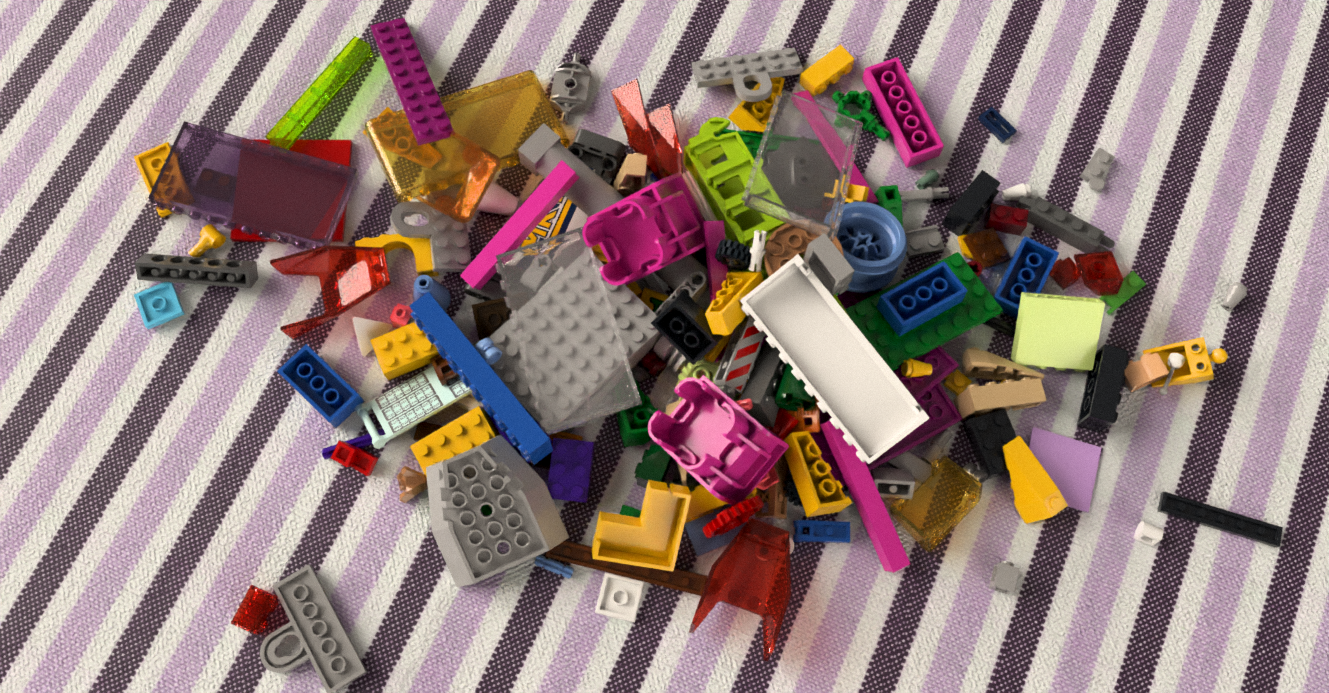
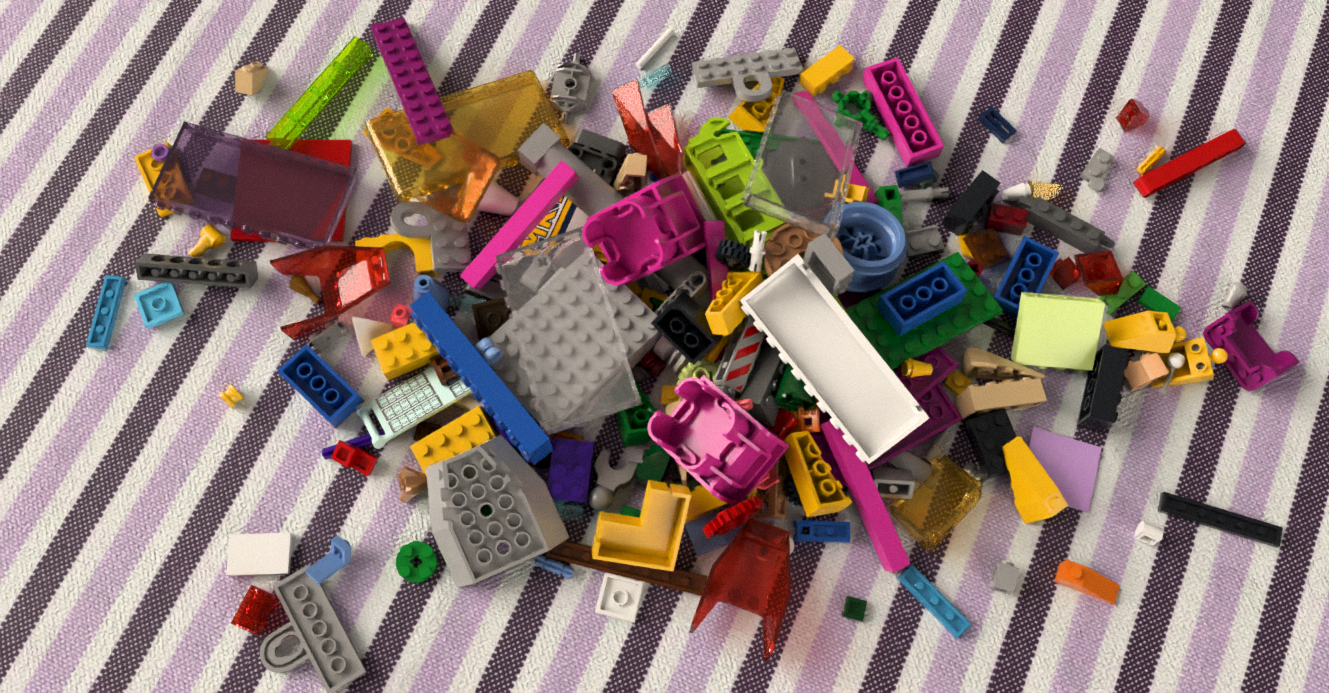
(106, 312): none -> dark azure tile
(160, 153): none -> medium lavender tile
(231, 395): none -> yellow wheel
(250, 78): none -> tan slope
(259, 554): none -> white tile
(301, 286): none -> pearl gold cone
(320, 340): none -> light grey hinge
(332, 562): none -> medium blue bracket
(423, 571): none -> green plate
(464, 301): none -> clear light blue axle
(570, 509): none -> clear light blue hinge
(609, 481): none -> light grey piece
(654, 49): none -> white bar
(656, 76): none -> clear light blue cylinder
(668, 395): none -> yellow plate
(854, 609): none -> dark green tile
(914, 174): none -> dark blue tile
(933, 601): none -> dark azure tile
(1044, 190): none -> clear yellow brick
(1086, 581): none -> orange slope
(1132, 115): none -> clear red slope
(1144, 332): none -> yellow slope
(1151, 160): none -> yellow axle
(1157, 302): none -> green tile
(1189, 163): none -> red beam
(1248, 354): none -> magenta windscreen

